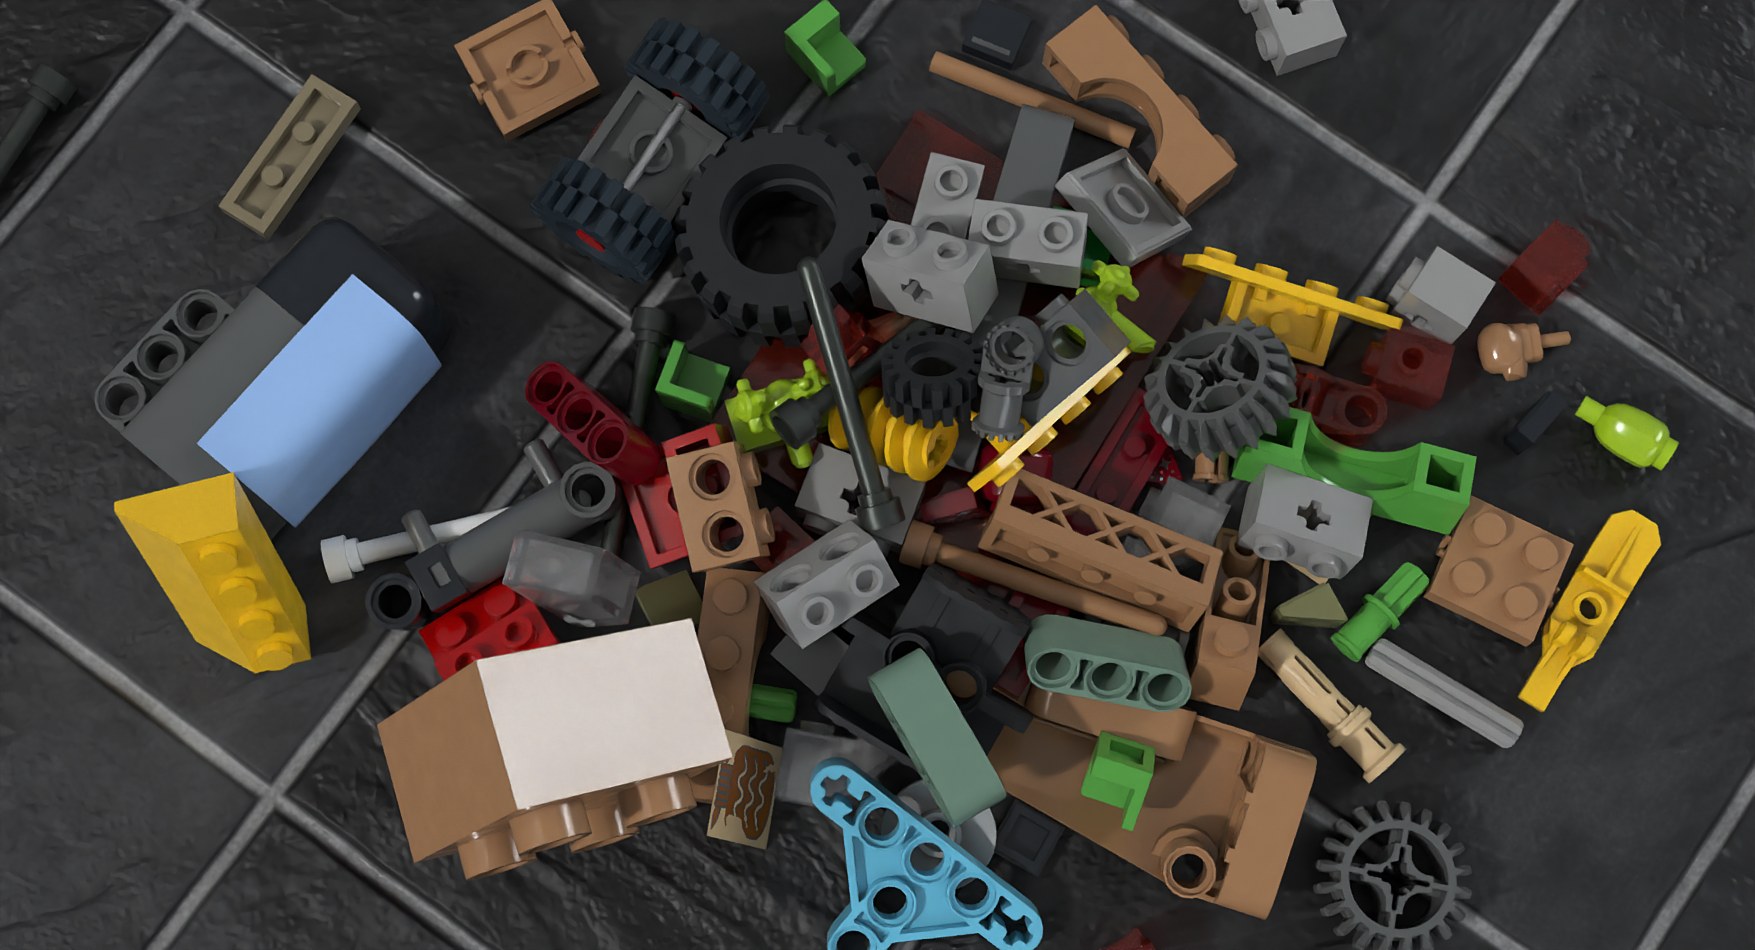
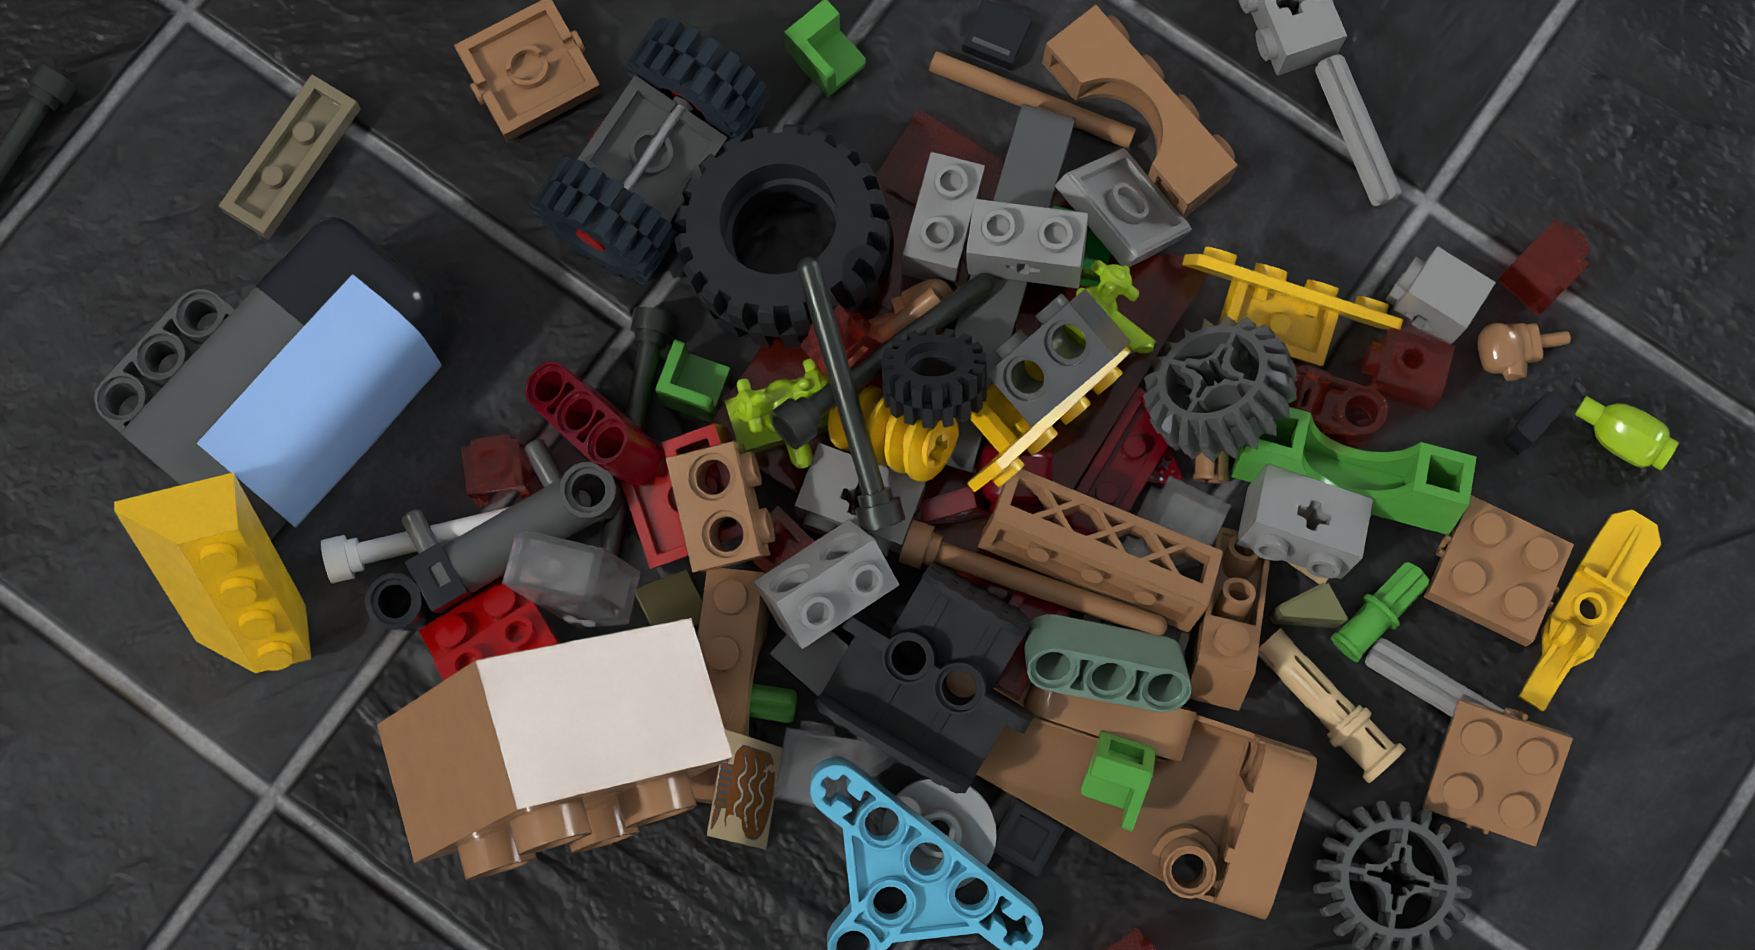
(495, 466): none -> clear red window
(930, 275): light grey brick -> none
(937, 737): sand green beam -> none
(1006, 380): dark grey connector -> none
(1358, 130): none -> light grey axle
(1497, 771): none -> medium nougat plate

